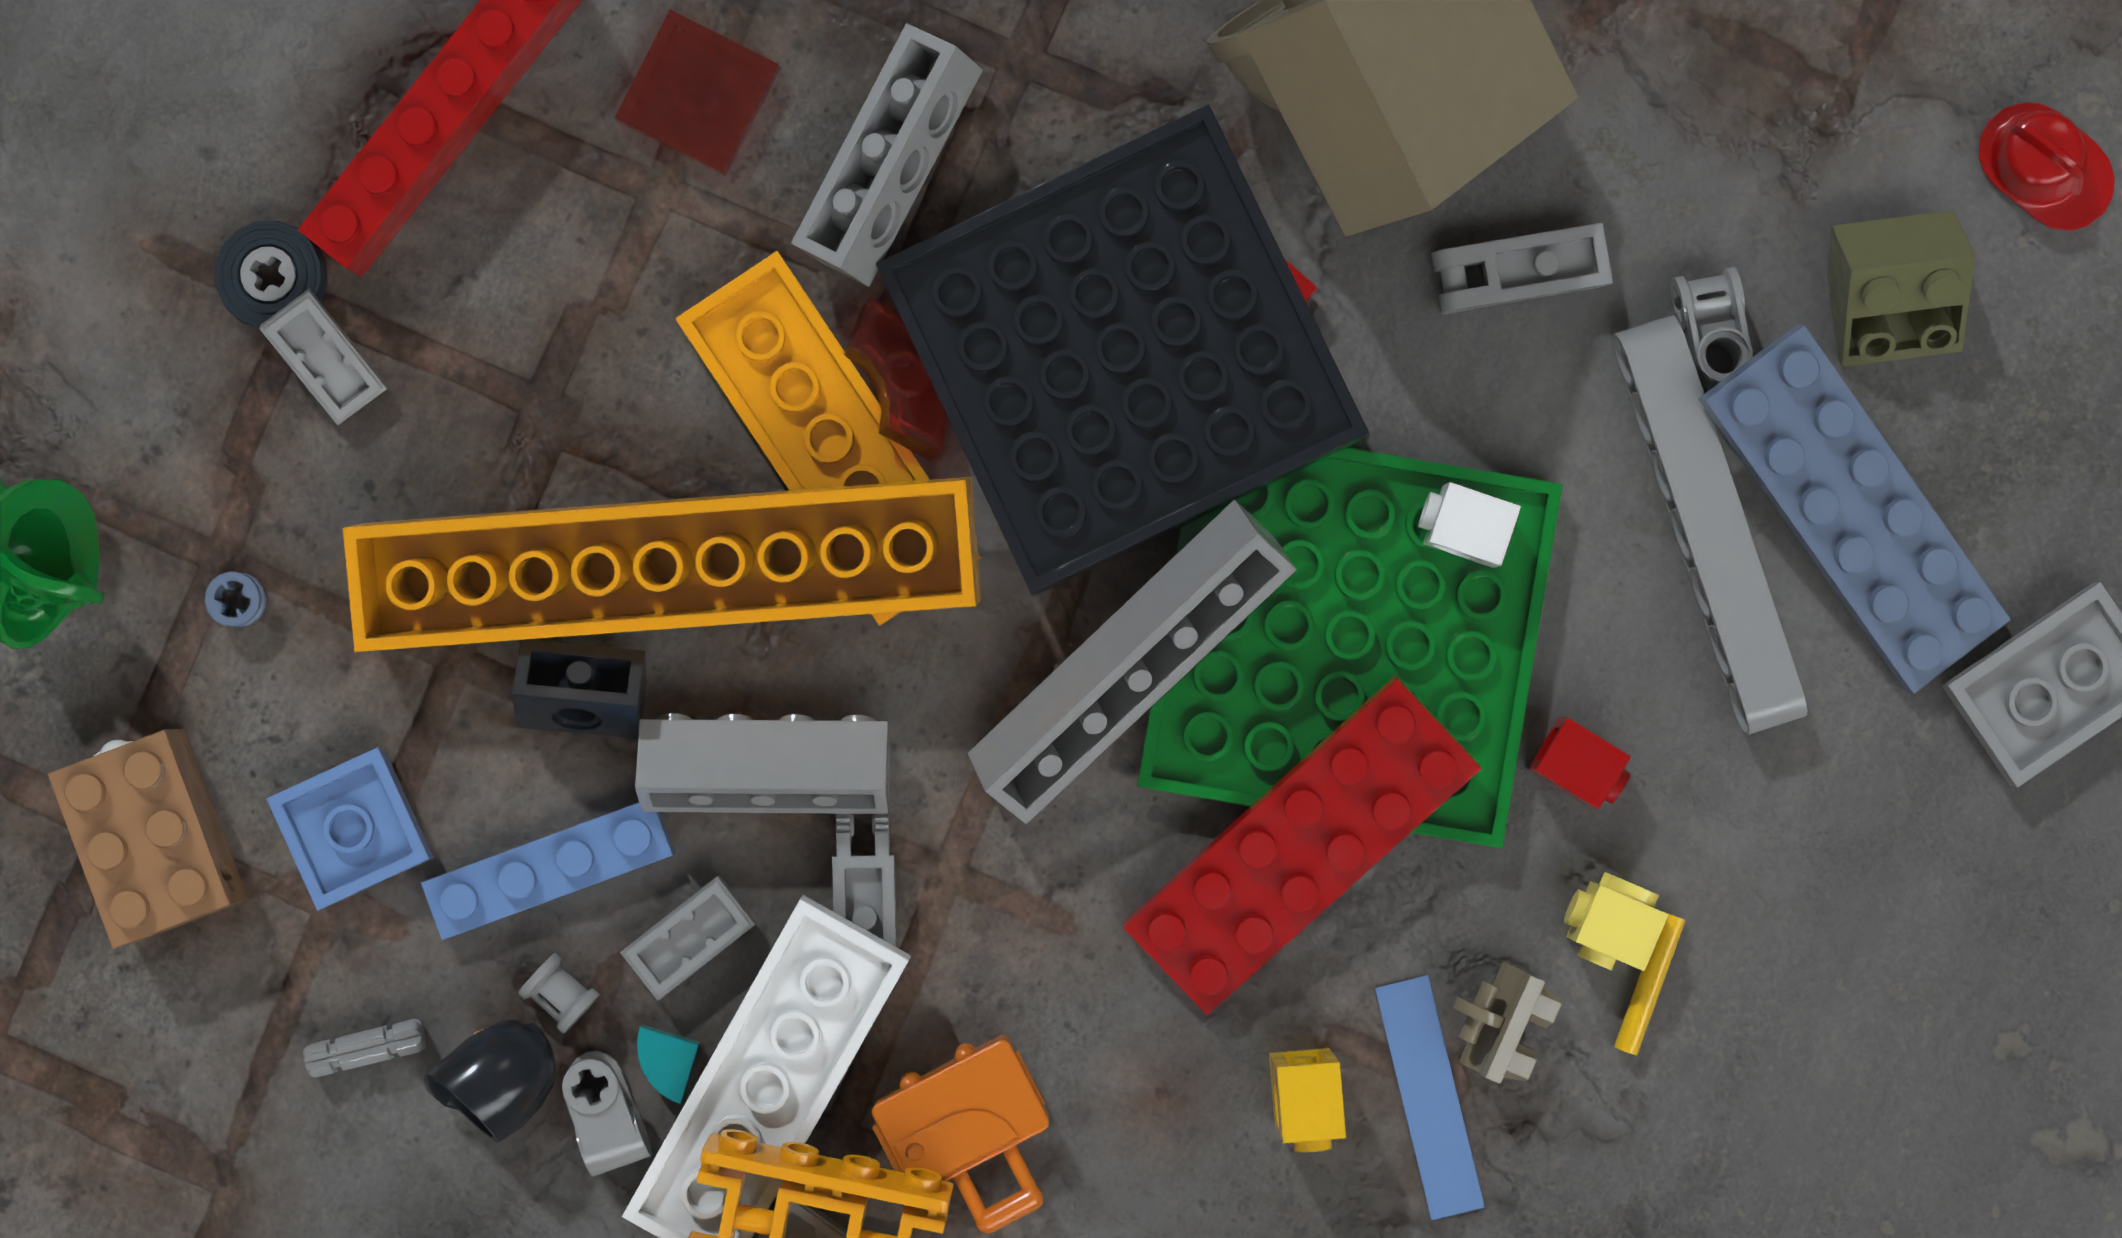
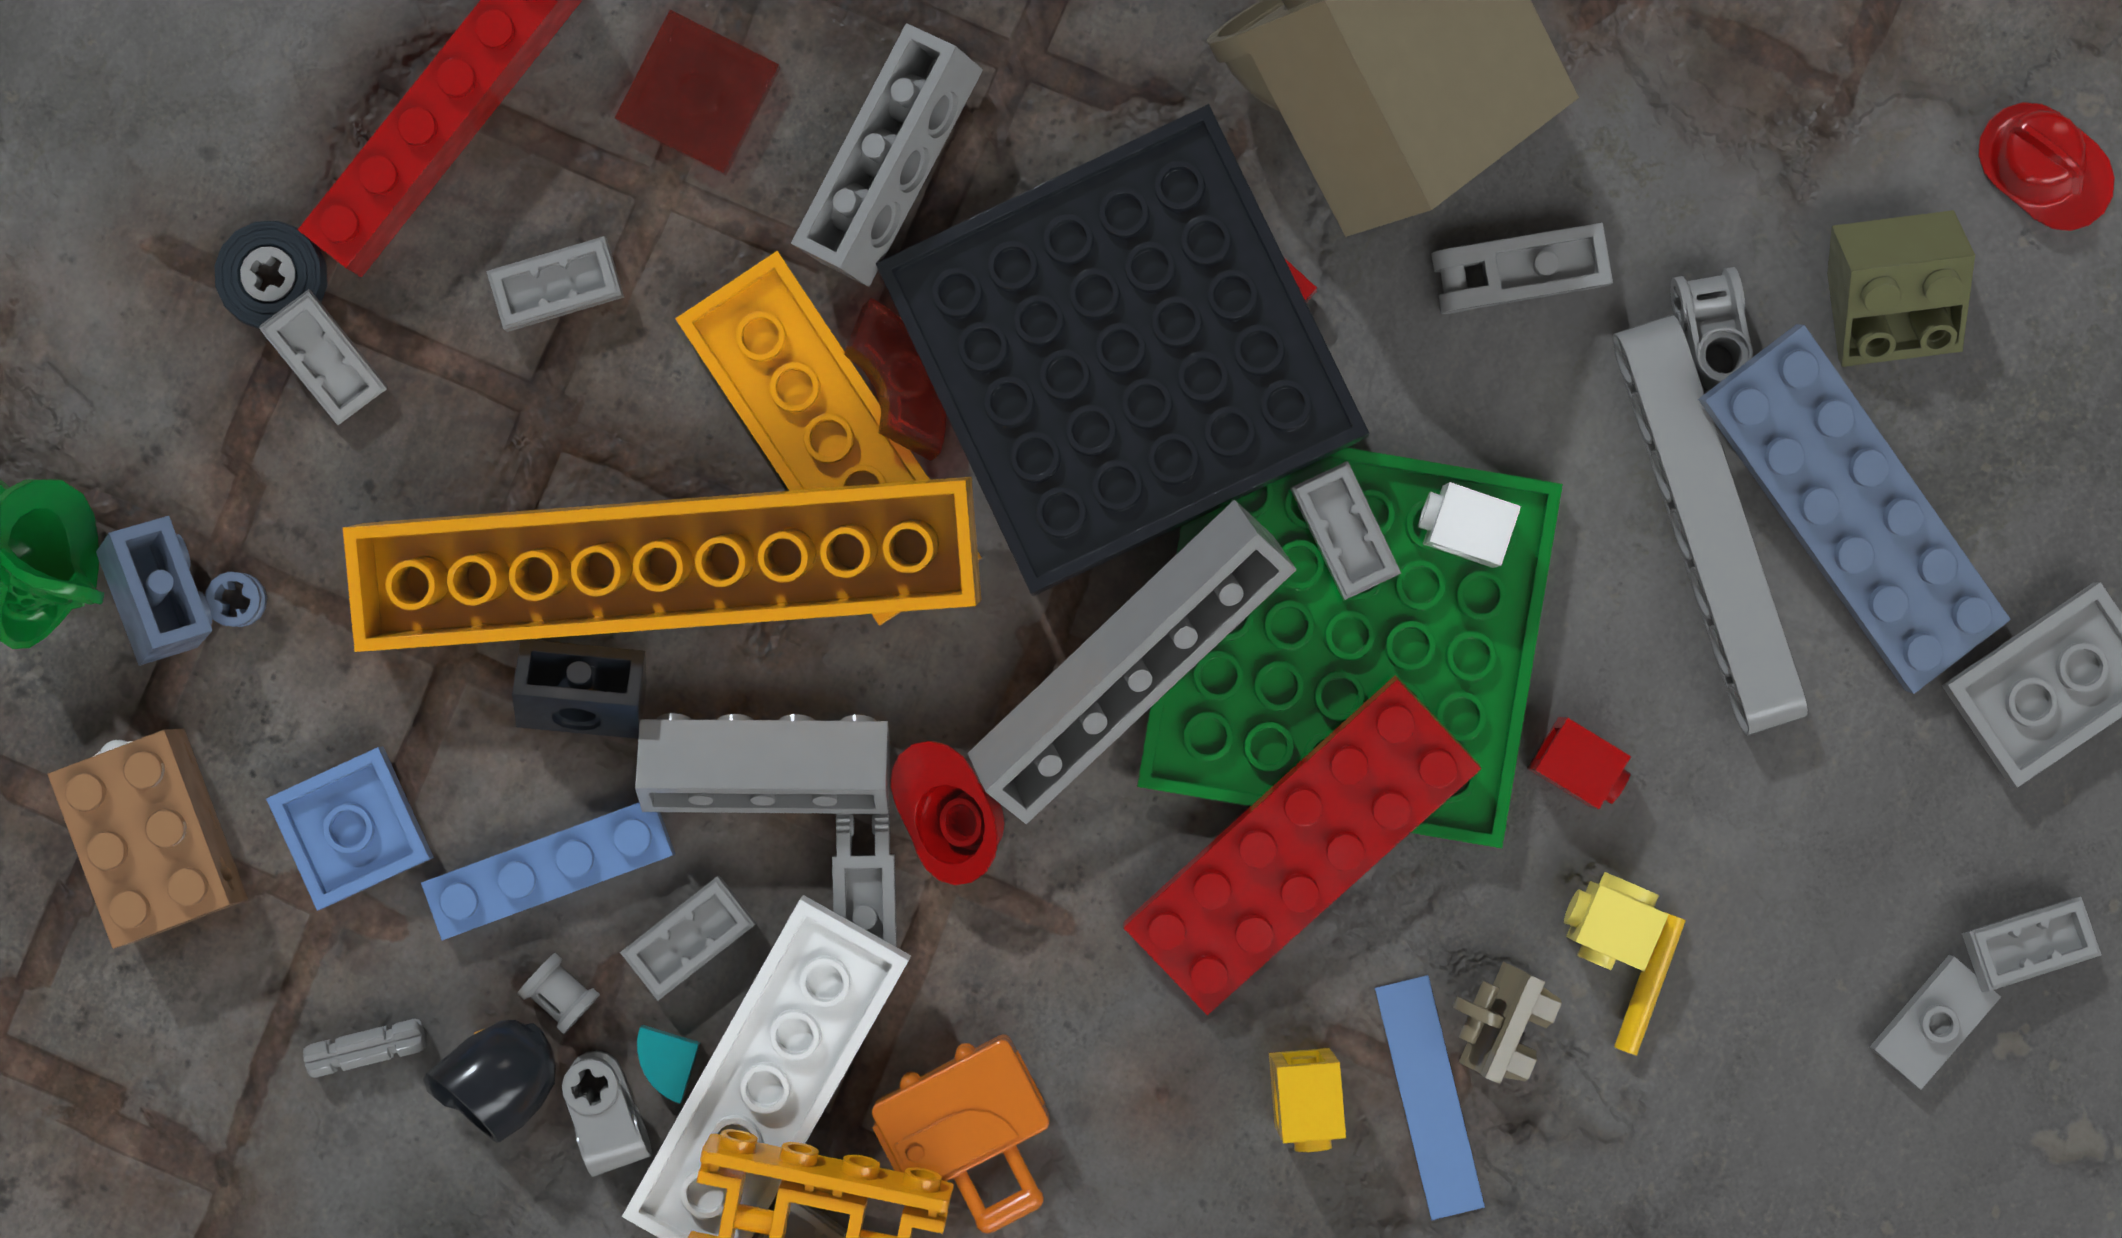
(154, 590): none -> sand blue brick
(555, 284): none -> light grey plate
(946, 812): none -> red piece
(1345, 530): none -> light grey plate
(1934, 1022): none -> light grey plate
(2031, 944): none -> light grey plate

